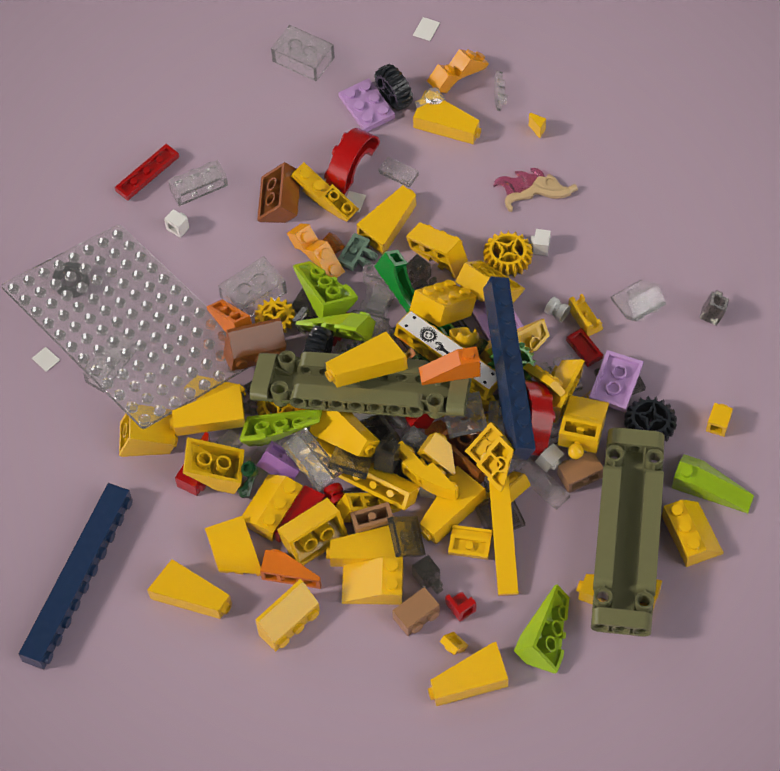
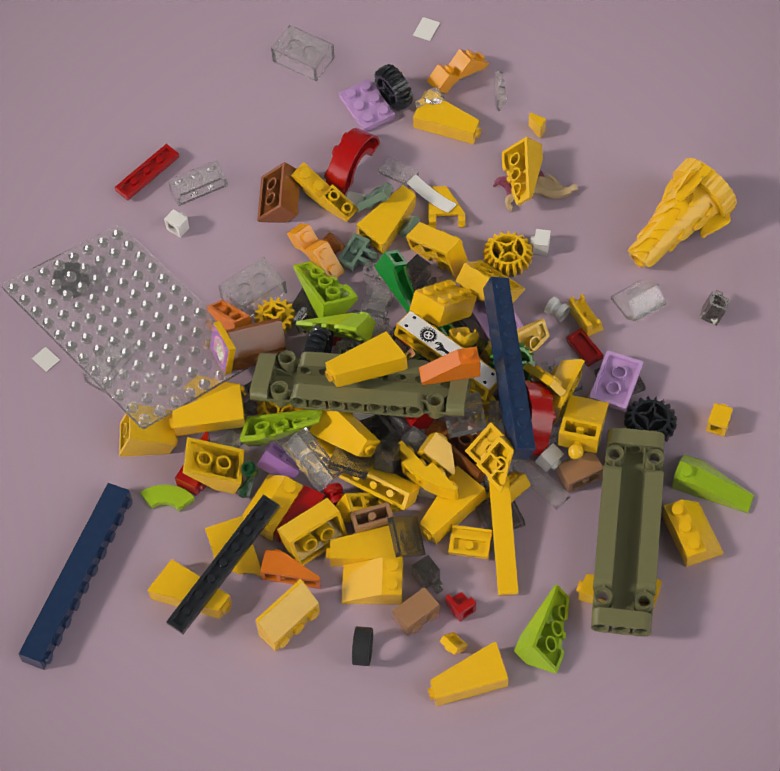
(167, 495): none -> lime tile
(222, 347): none -> tile
(223, 564): none -> black tile
(362, 646): none -> black tyre
(377, 194): none -> sand green hinge
(409, 225): none -> sand green tile
(430, 194): none -> white sticker
(435, 211): none -> yellow flag
(522, 166): none -> yellow wedge
(690, 202): none -> yellow cone

